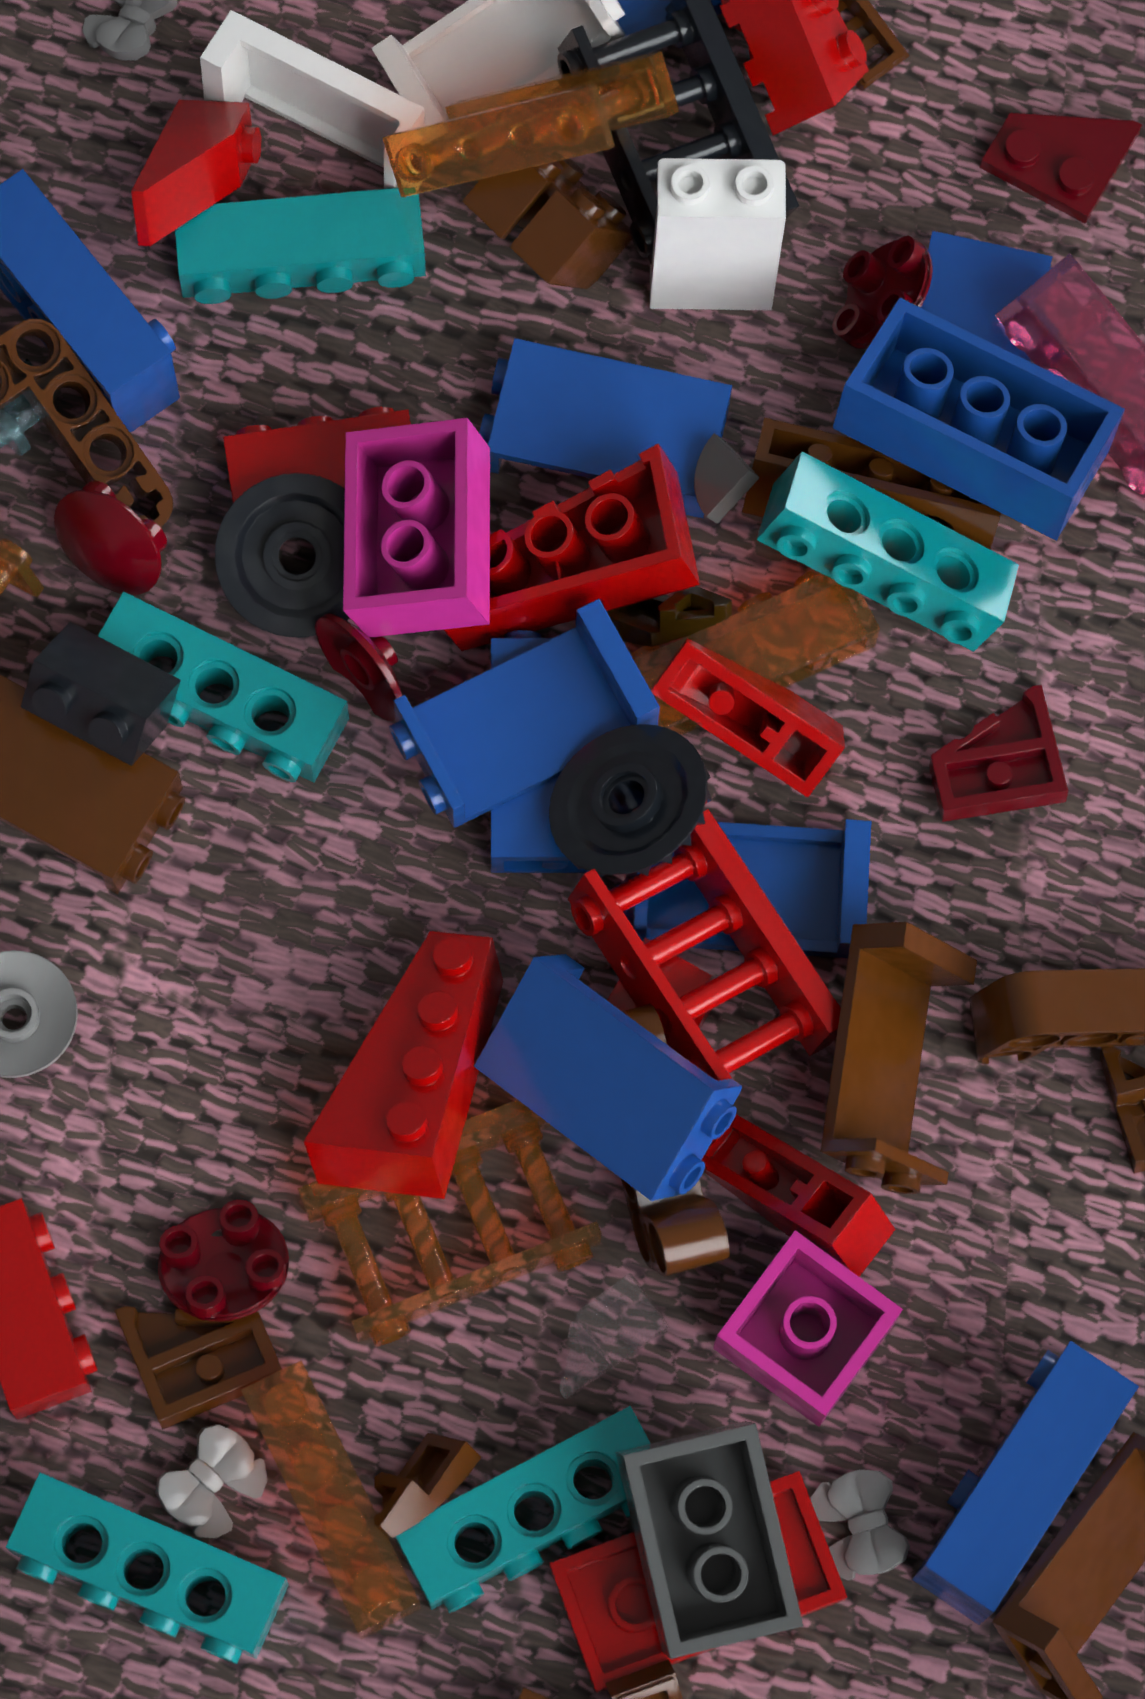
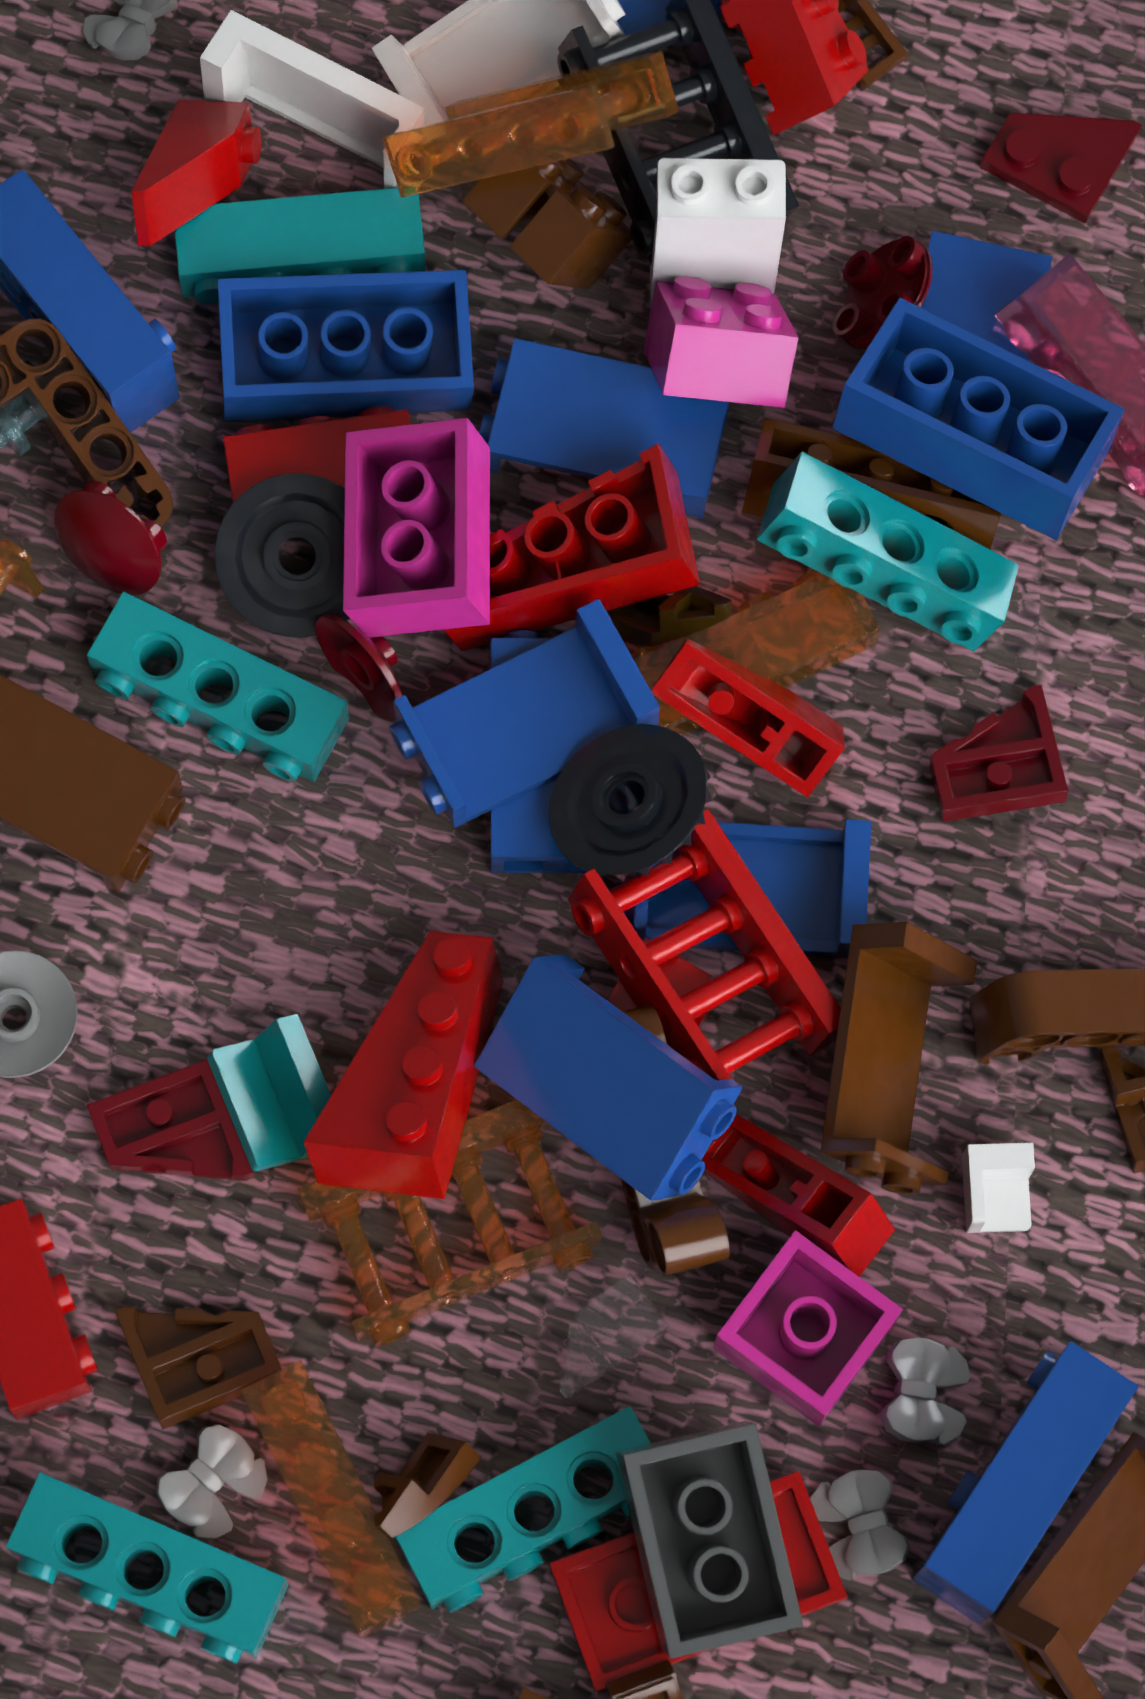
(100, 693): black brick -> none
(172, 1128): none -> dark red wing
(226, 1273): dark red dish -> none
(271, 1092): none -> teal panel
(344, 344): none -> blue brick
(720, 342): none -> brick
(721, 478): dark grey tile -> none
(920, 1368): none -> light grey piece
(997, 1187): none -> white panel

